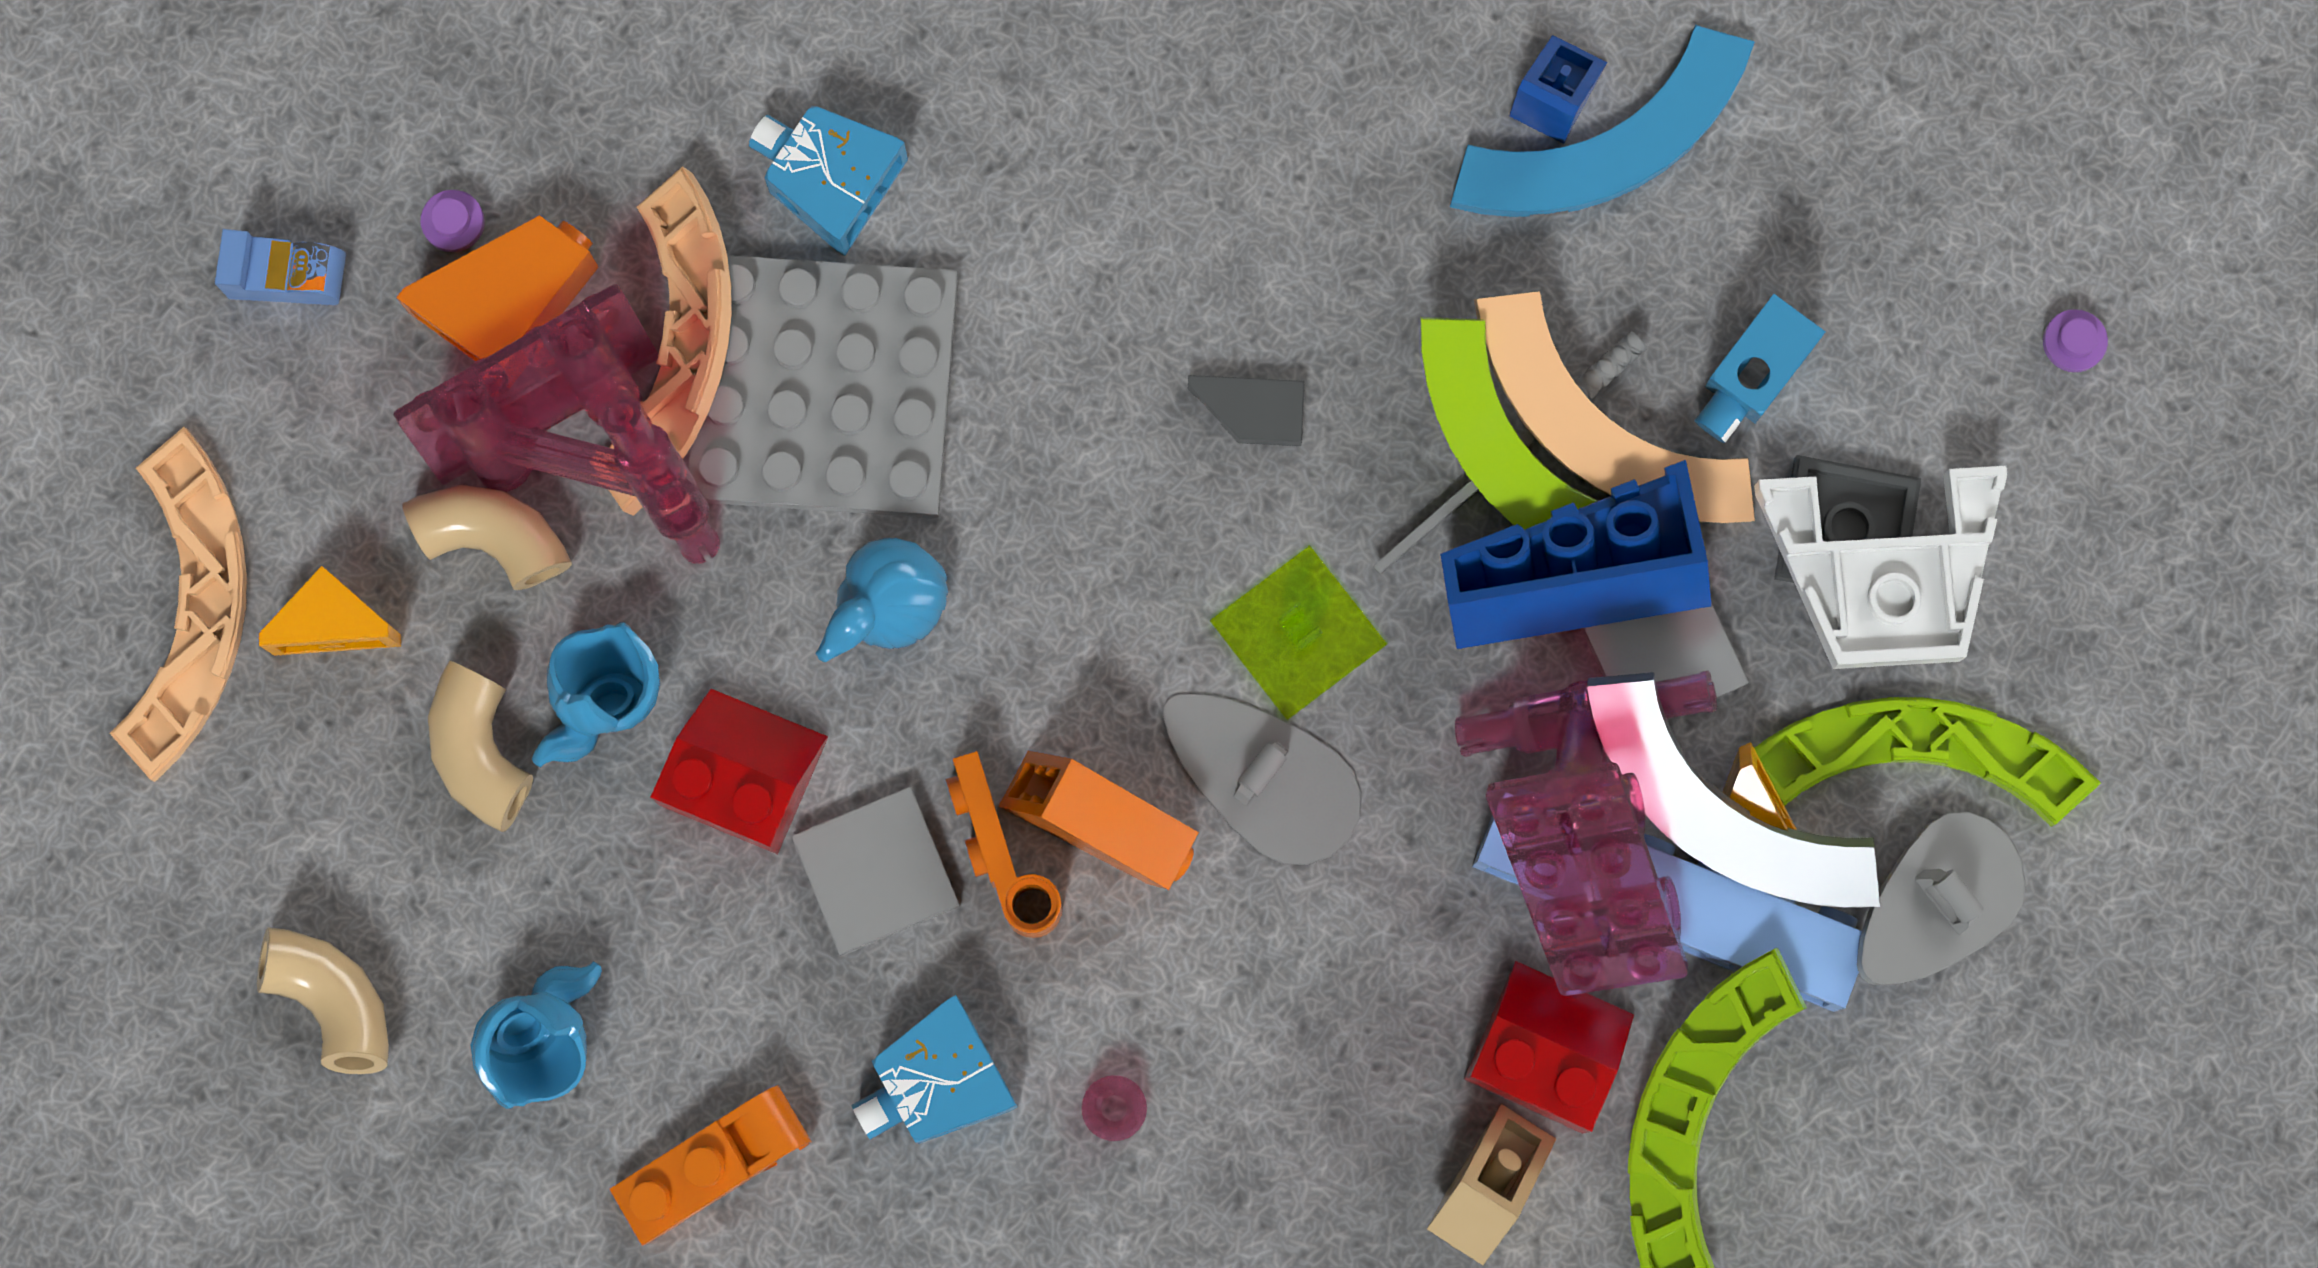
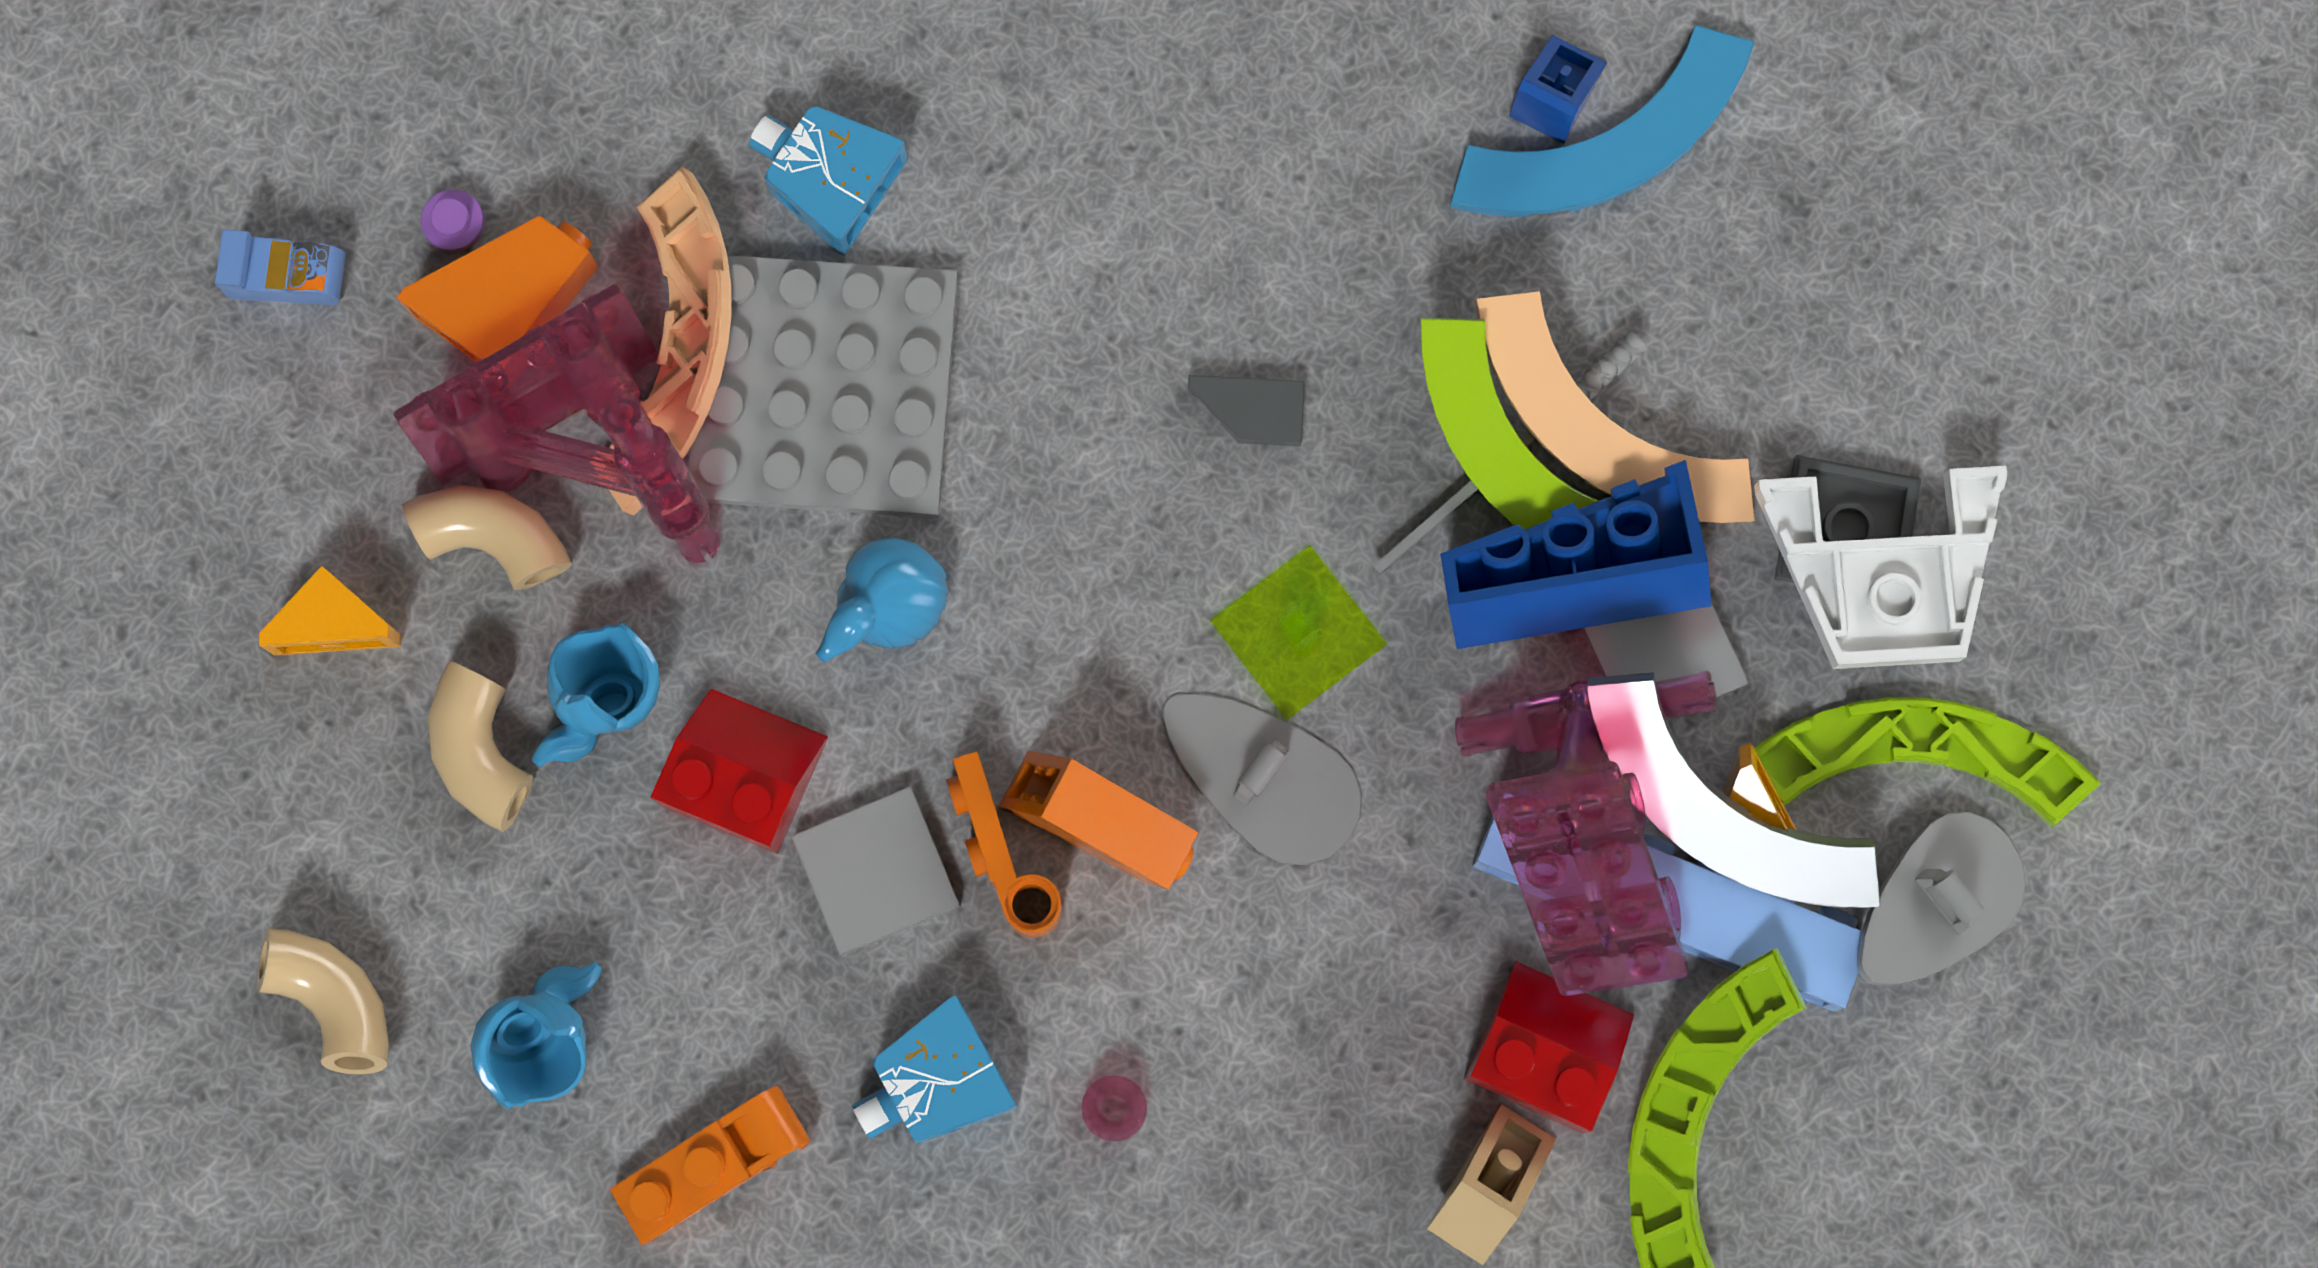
(207, 611): light nougat tile -> none
(1780, 339): dark azure torso -> none
(2075, 340): medium lavender plate -> none

